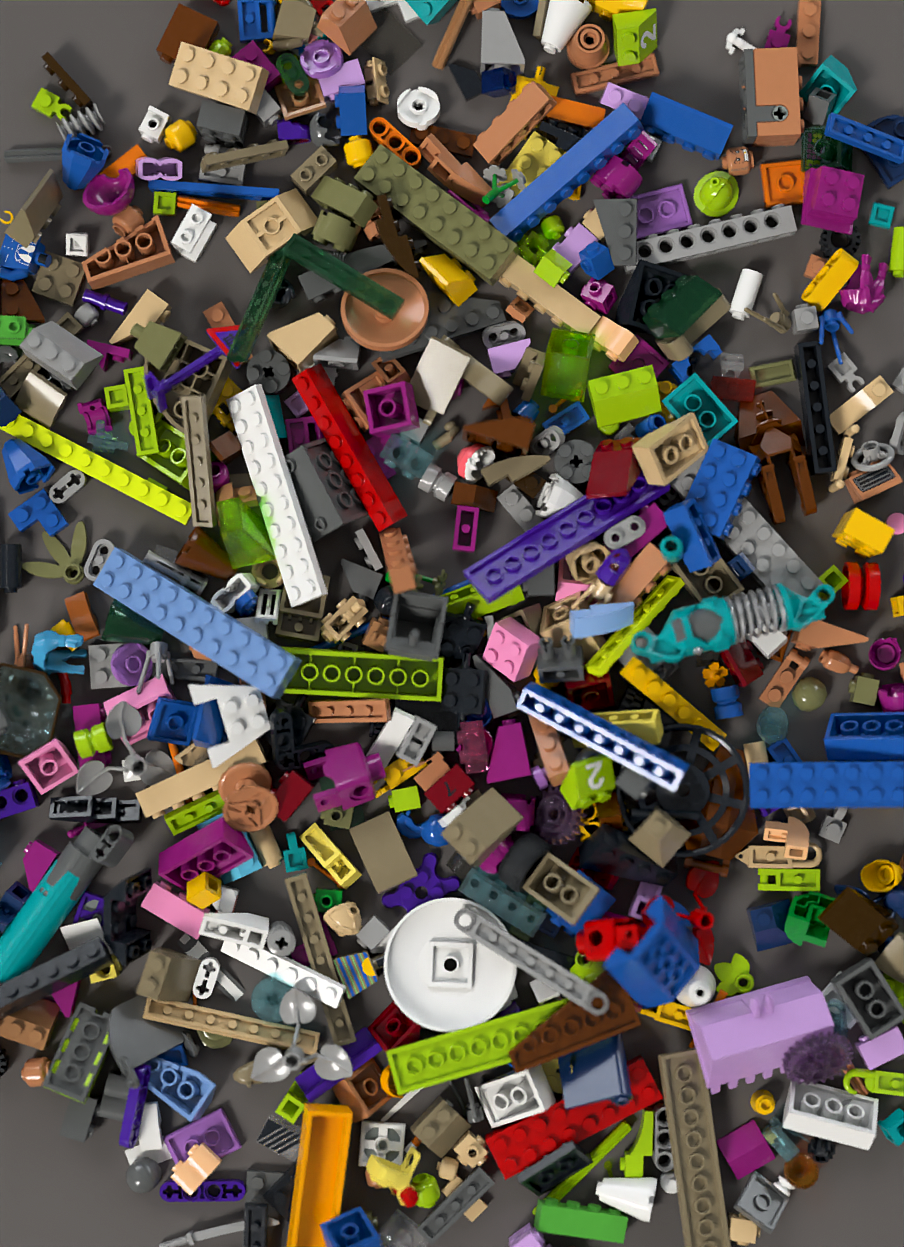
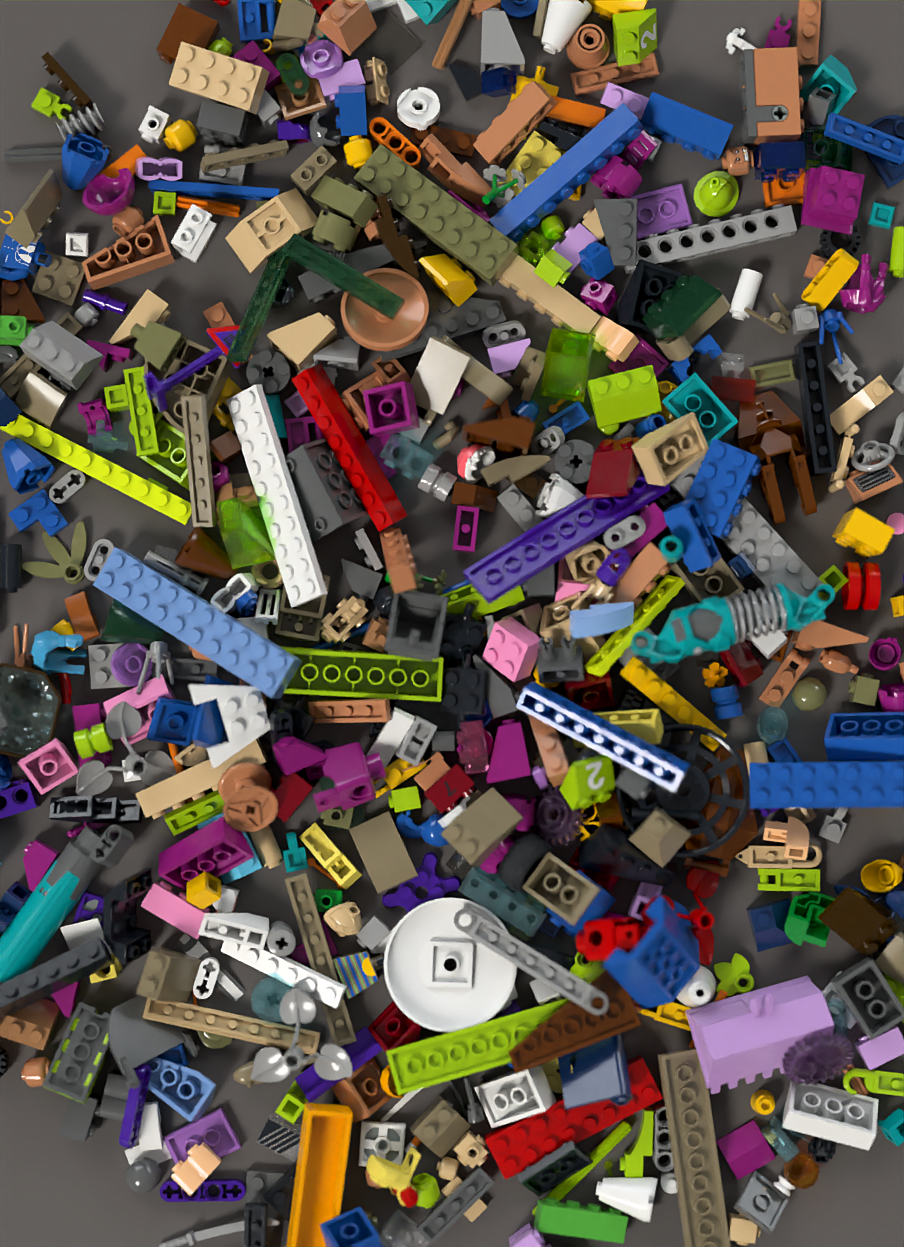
(296, 754): none -> magenta slope
(520, 309): nougat plate -> none
(779, 161): none -> clear blue brick

